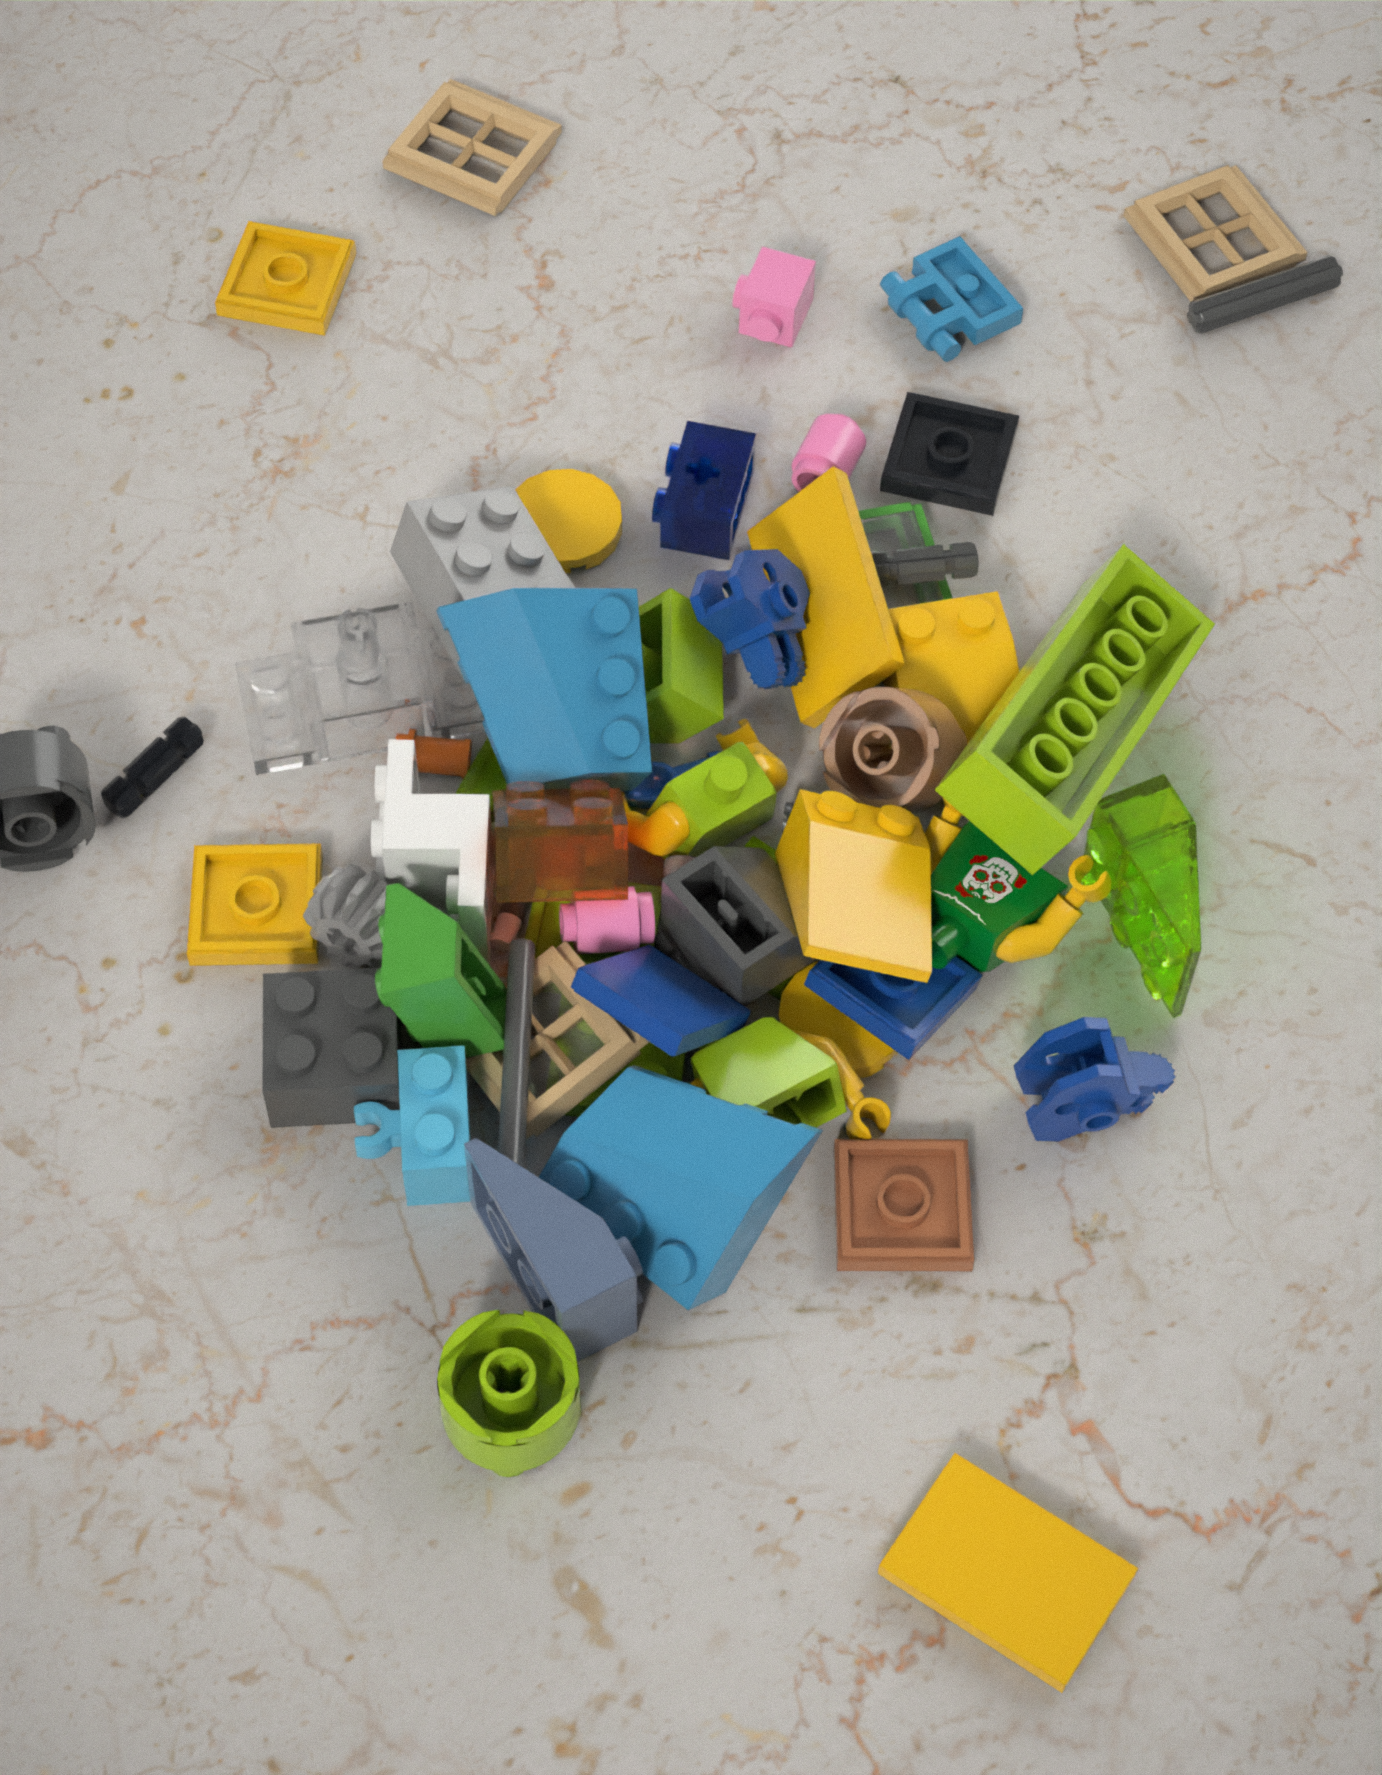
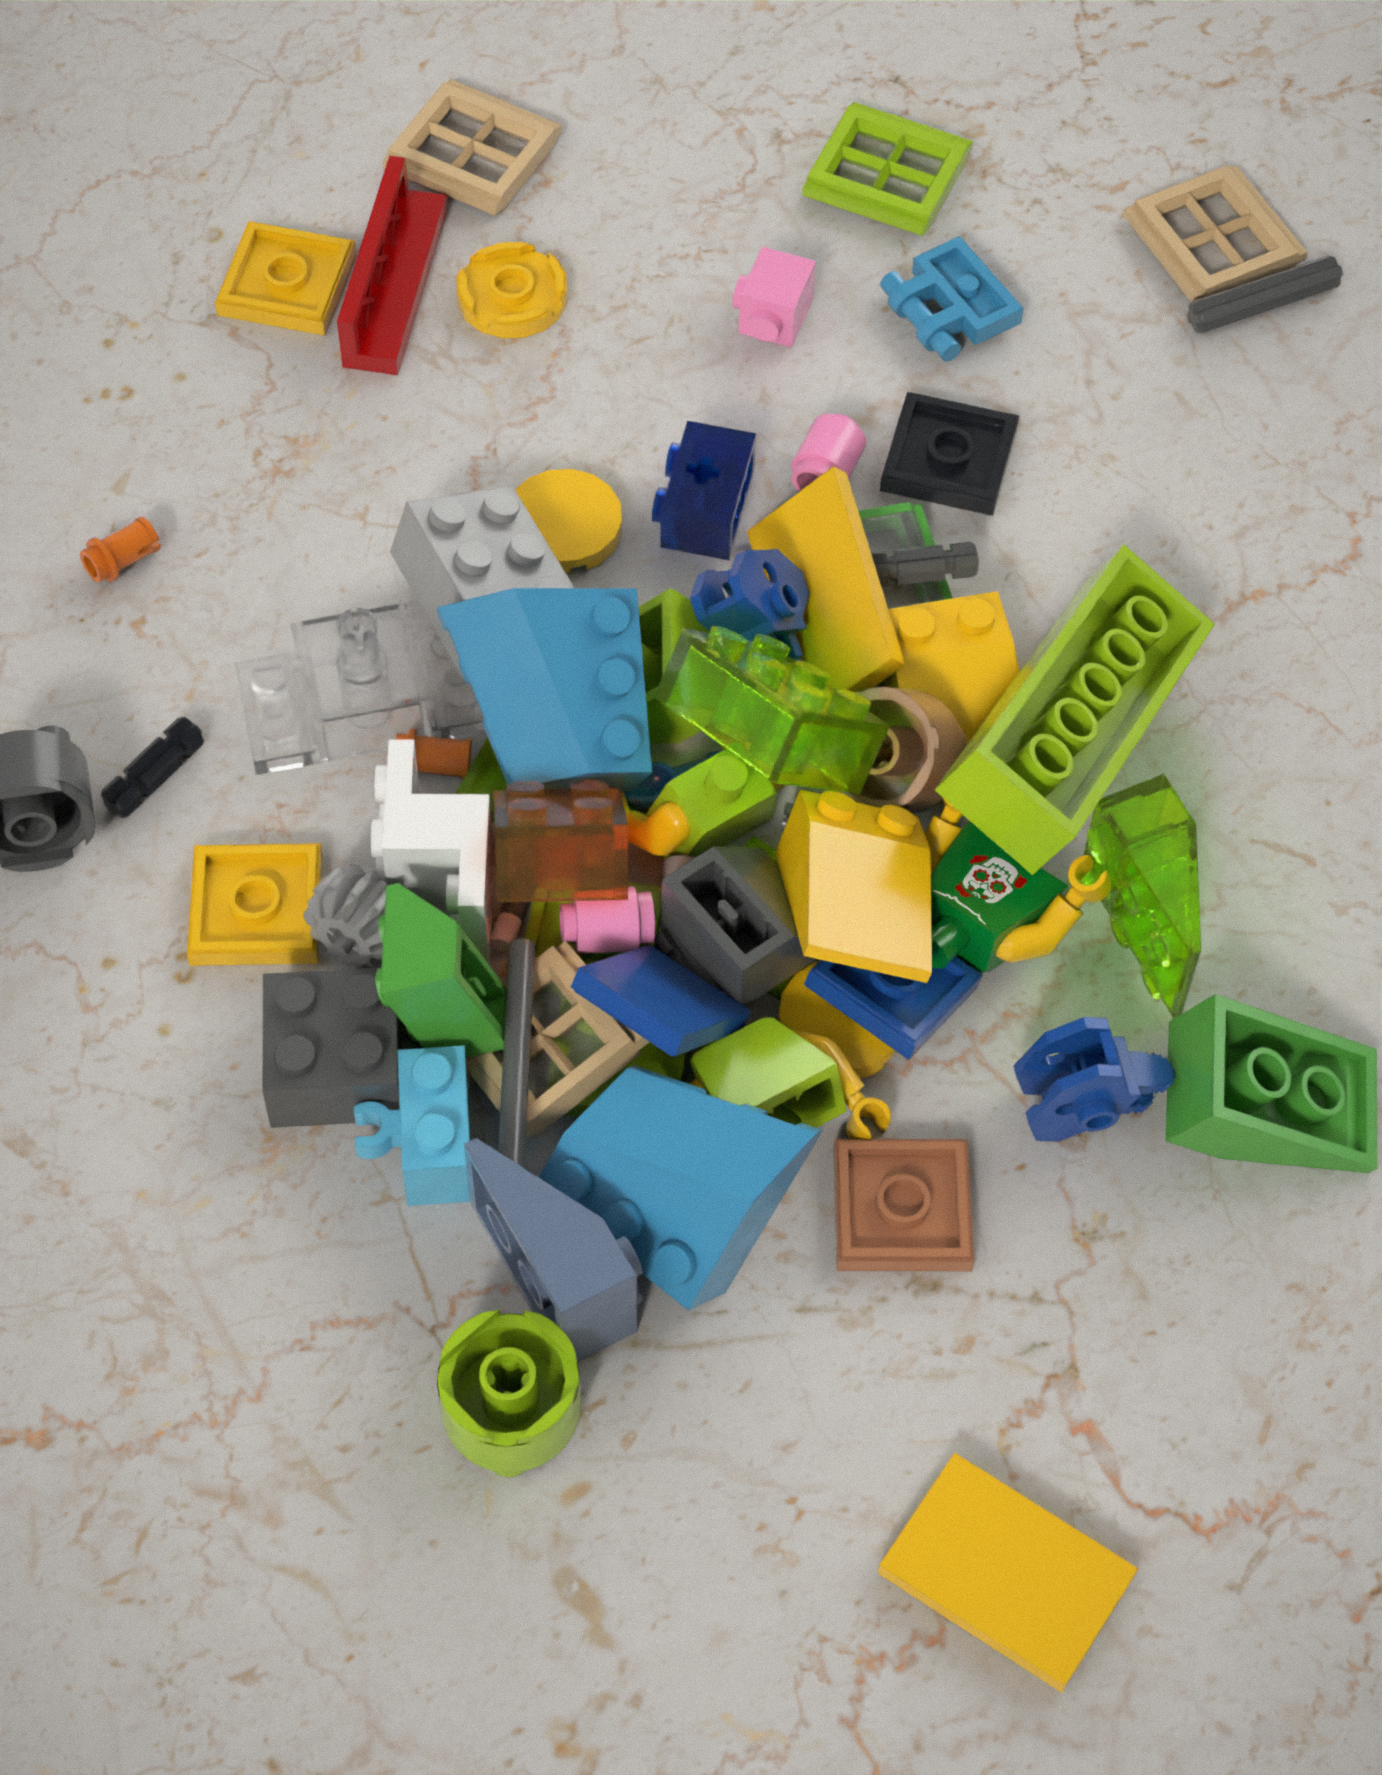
(119, 550): none -> orange pin
(389, 273): none -> red fence
(511, 290): none -> yellow tile
(772, 710): none -> clear neon green brick
(887, 168): none -> lime piece
(1270, 1089): none -> bright green slope

